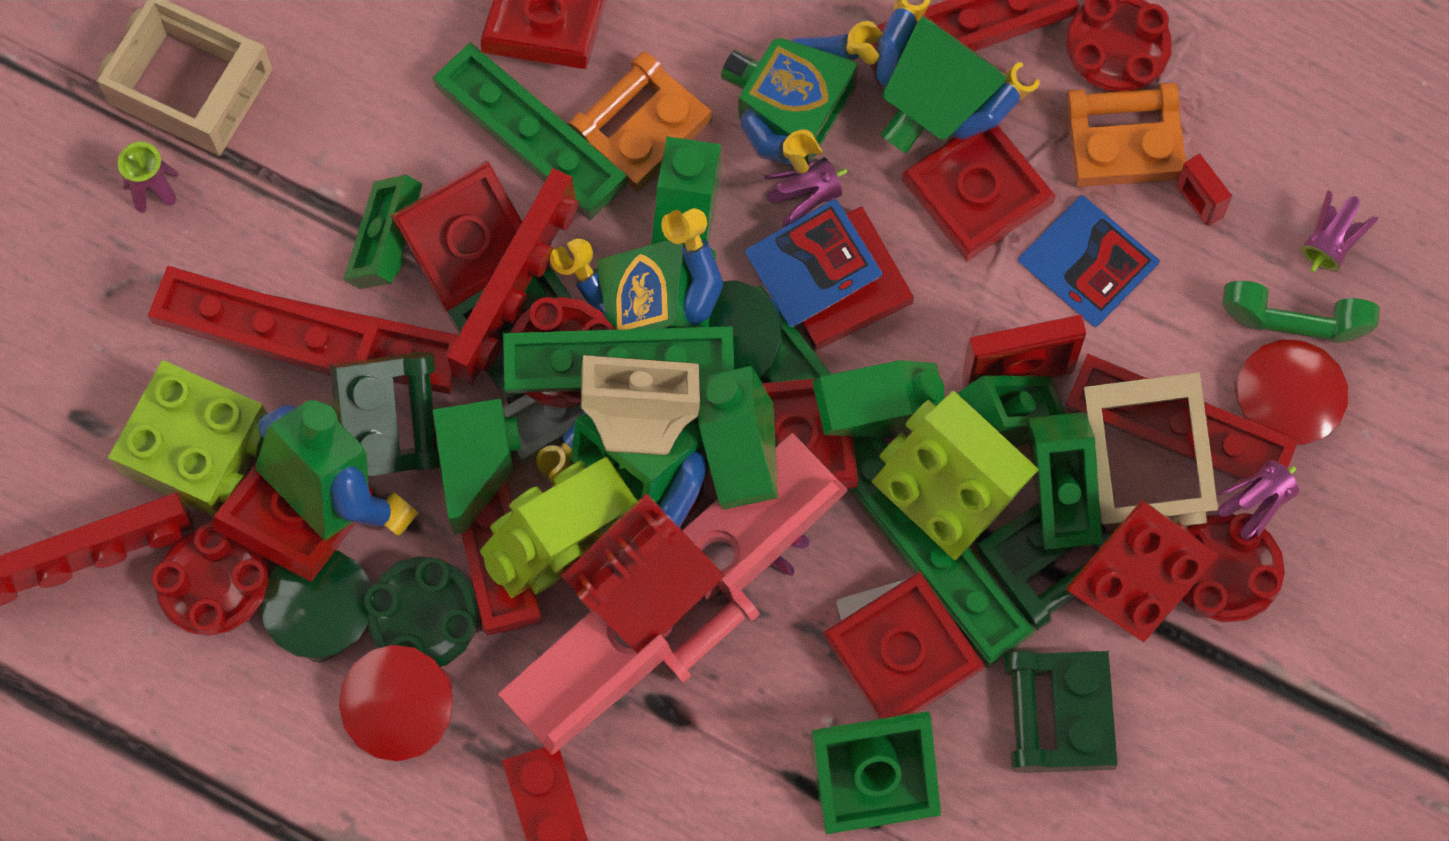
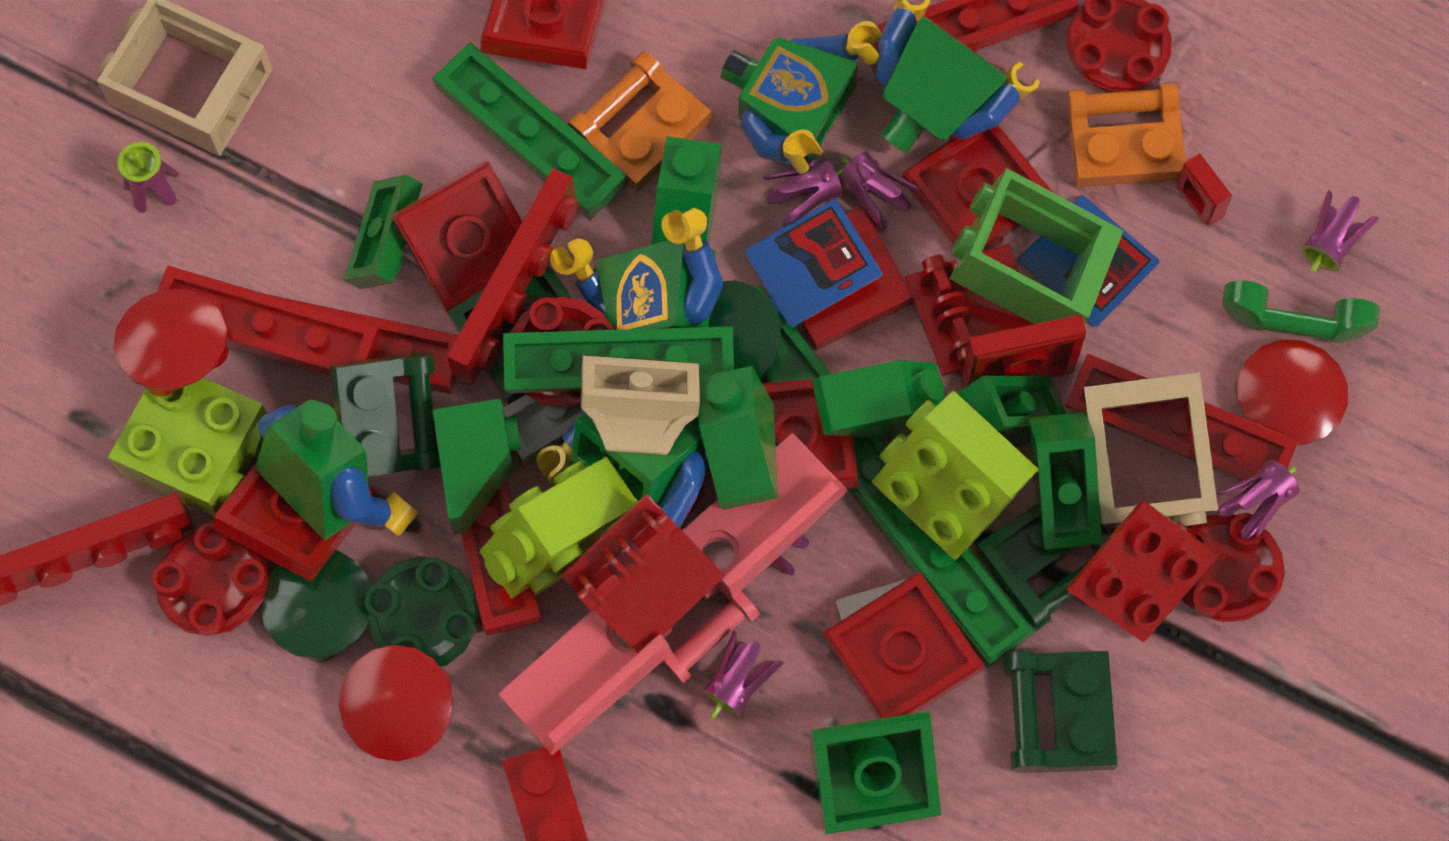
(170, 340): none -> red dish
(729, 685): none -> flat silver piece
(865, 174): none -> flat silver piece
(956, 313): none -> red hinge
(1050, 217): none -> bright green window

